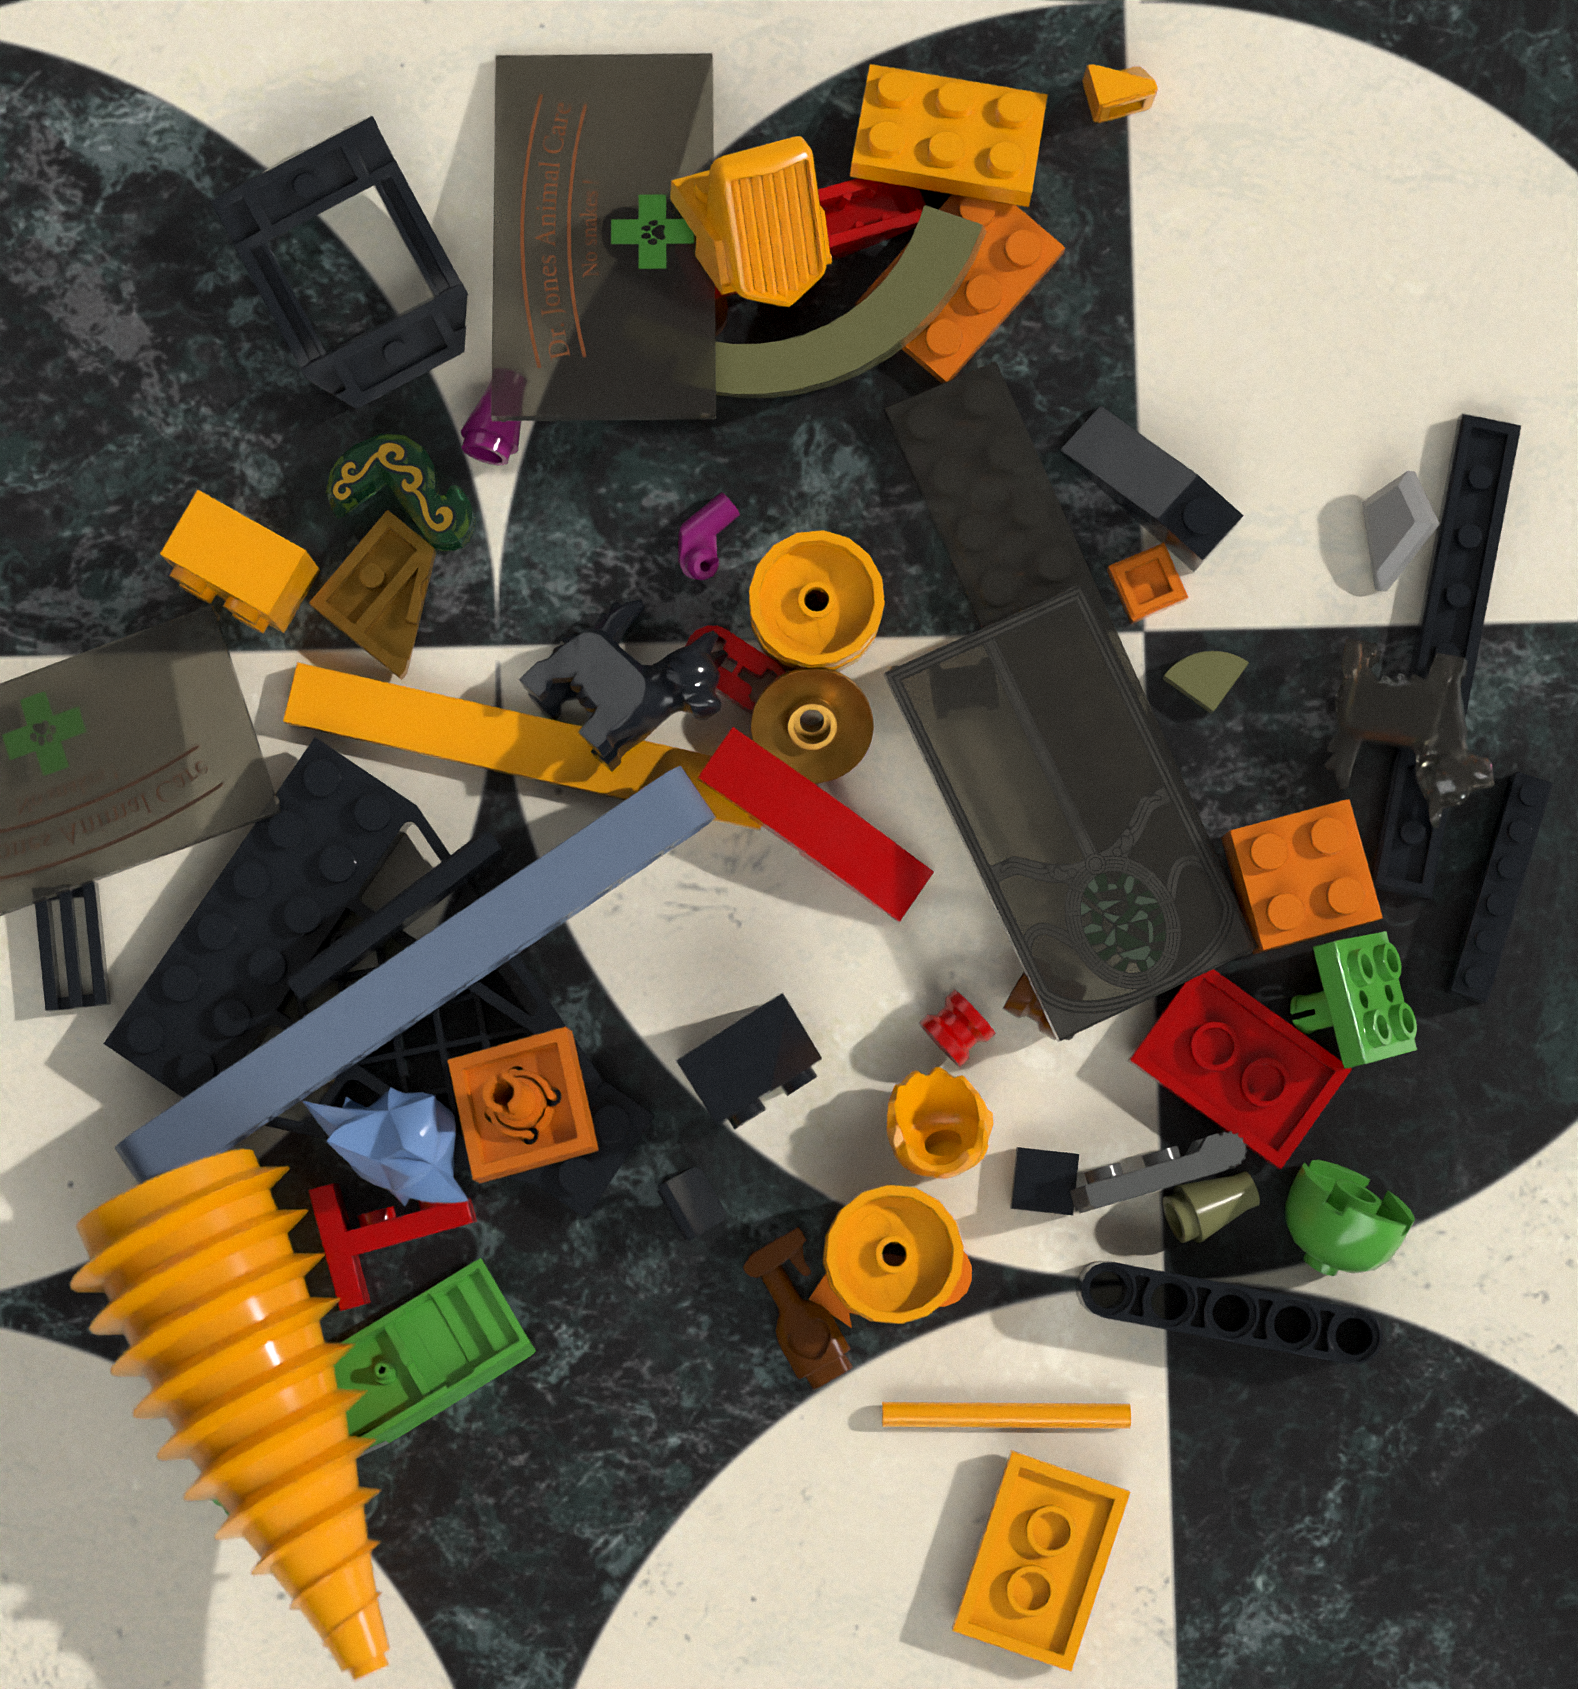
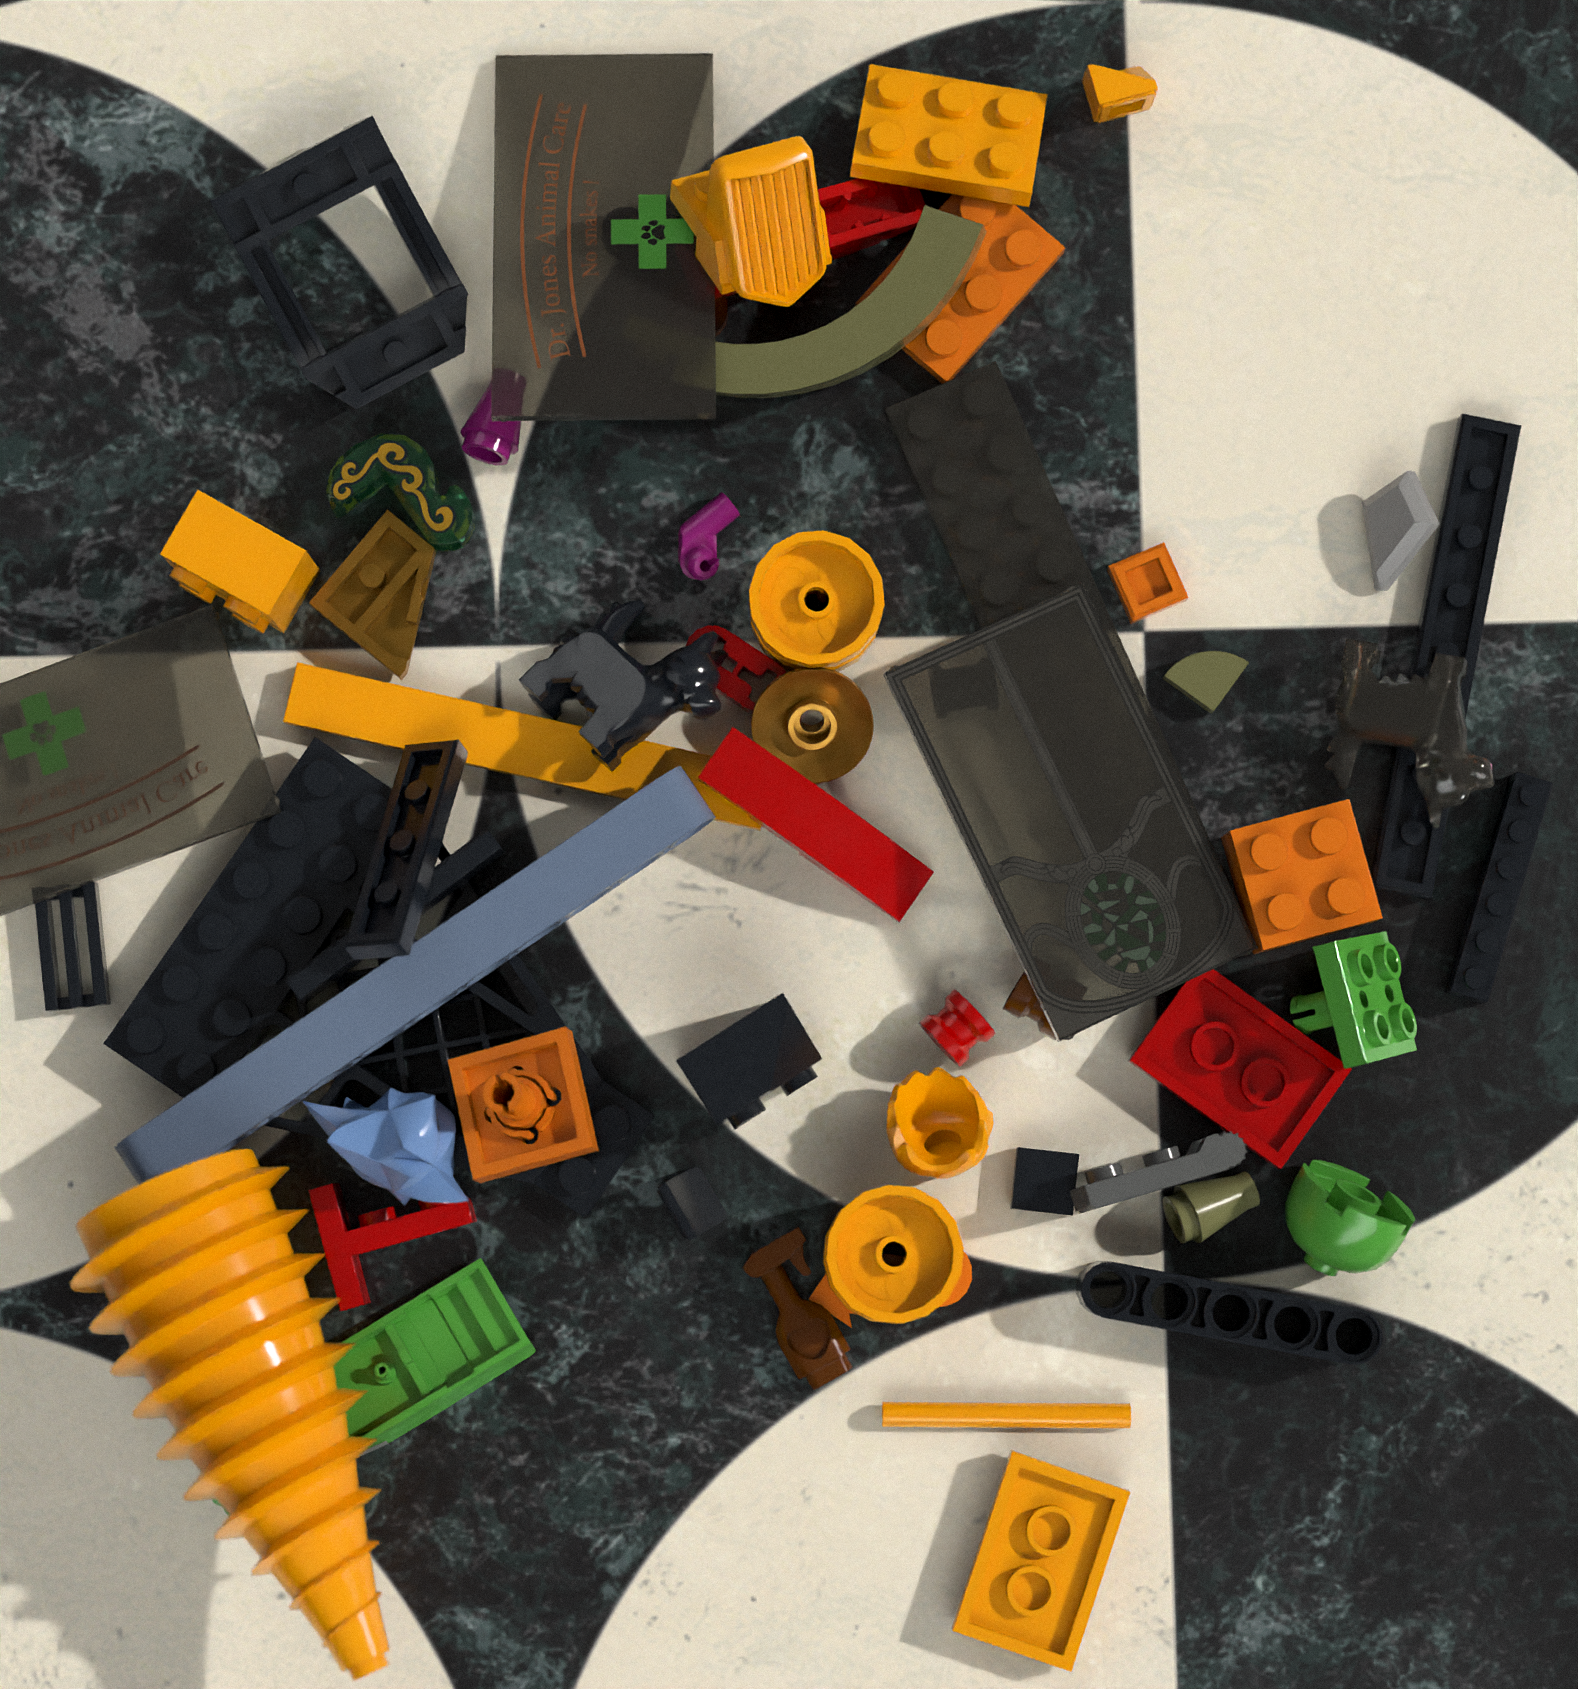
(406, 850): none -> black tile
(1152, 487): black slope -> none

